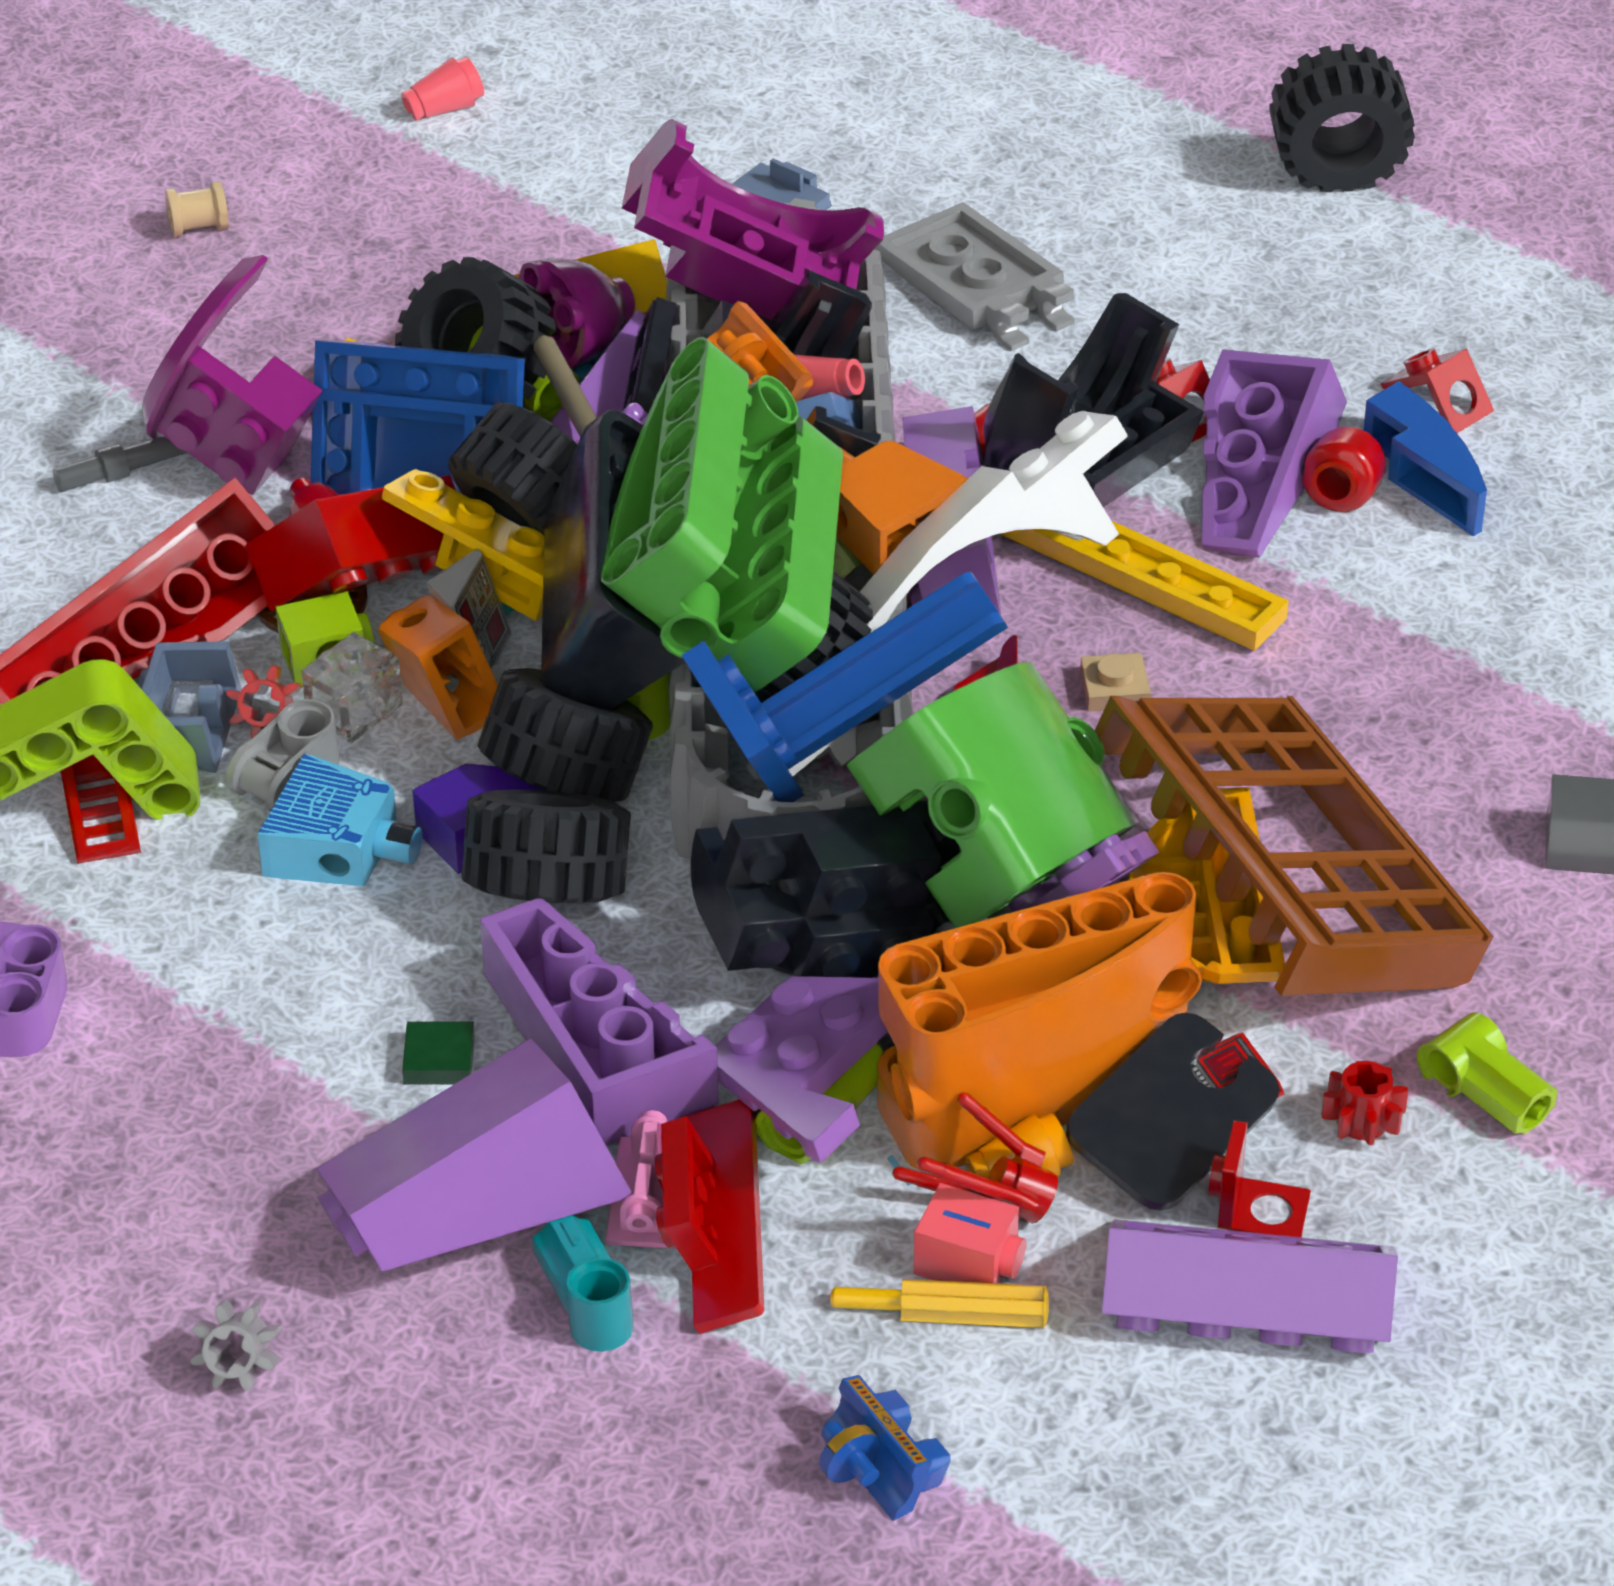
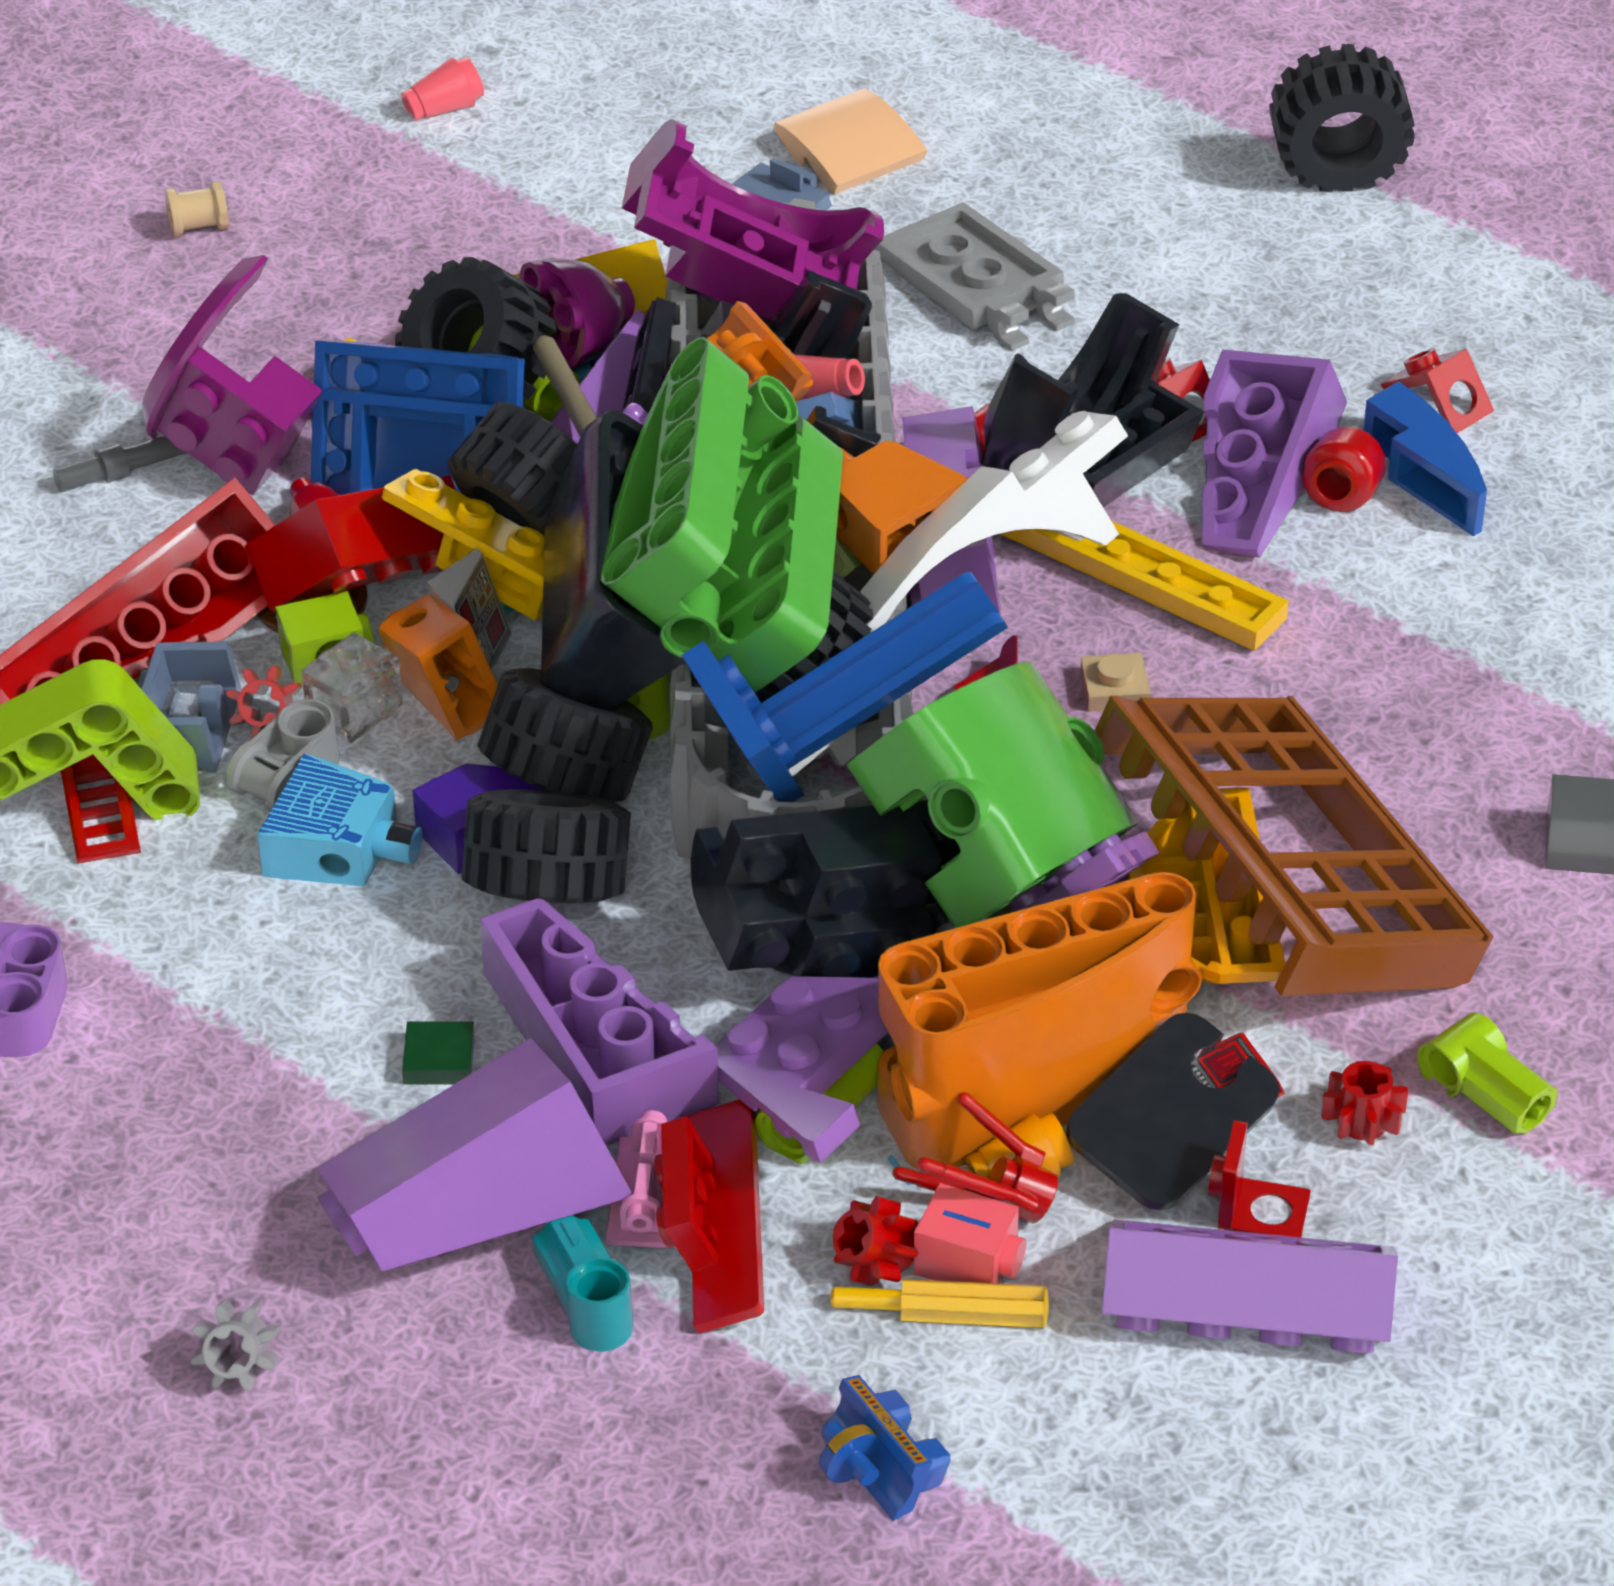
(850, 140): none -> light nougat slope
(875, 1241): none -> red gear

